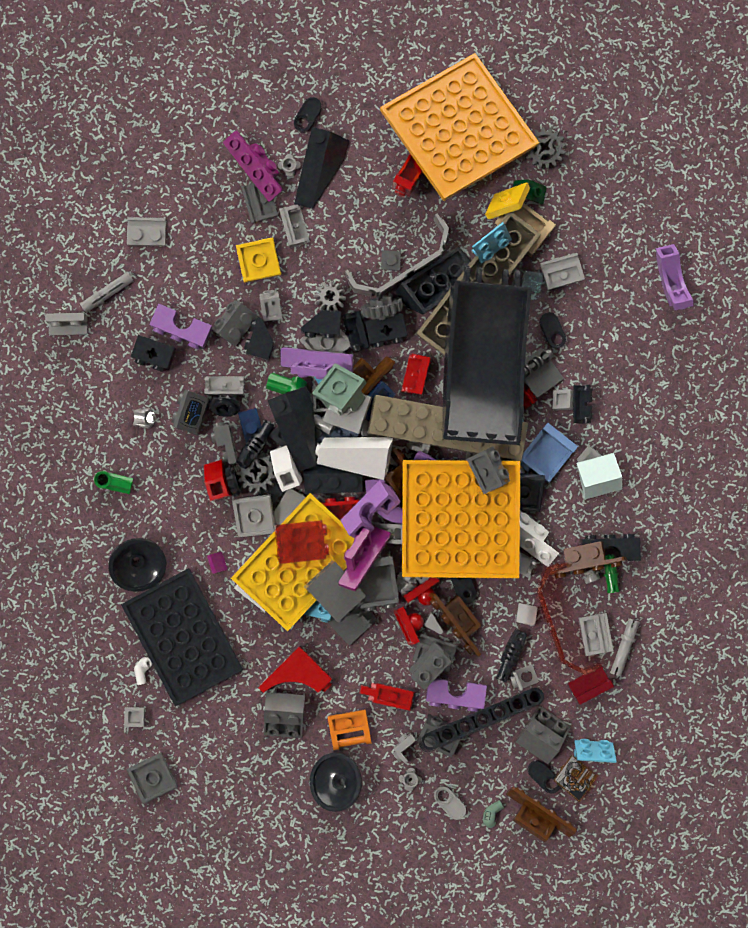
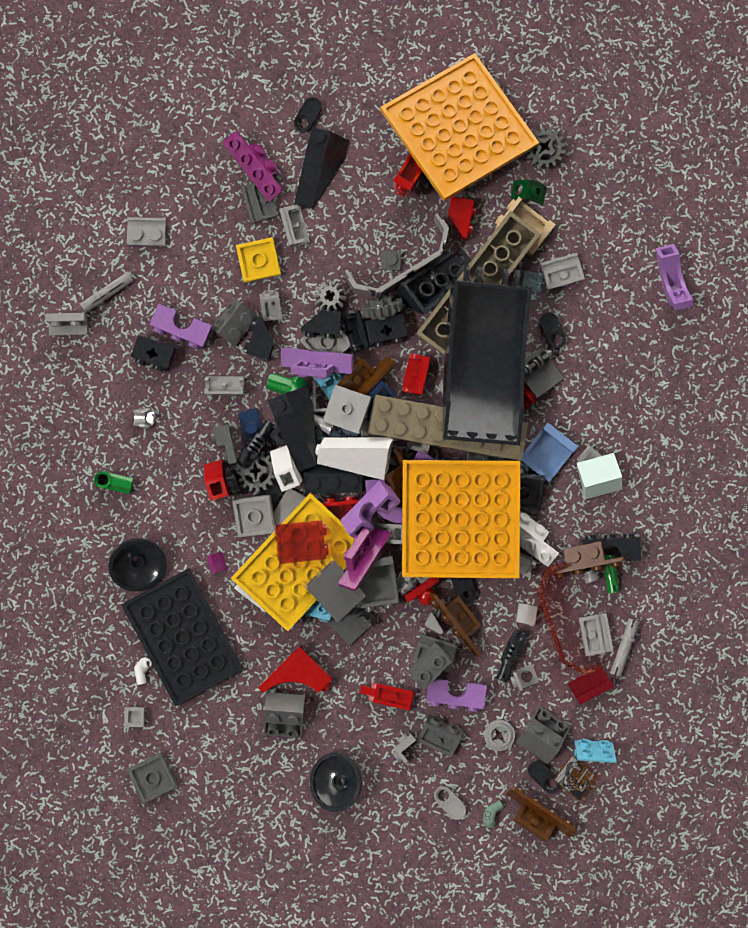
(190, 412): slope -> none
(218, 406): black gear -> none
(289, 160): light grey plate -> none
(340, 390): sand green panel -> none
(348, 723): orange plate -> none
(409, 624): red tile -> none
(410, 774): light grey plate -> none
(460, 215): none -> red slope
(488, 470): dark grey bracket -> none
(490, 716): black beam -> none
(491, 243): medium azure hinge -> none
(498, 744): none -> light grey gear
(507, 201): yellow plate -> none
(563, 399): light grey plate -> none
(581, 412): black hinge -> none

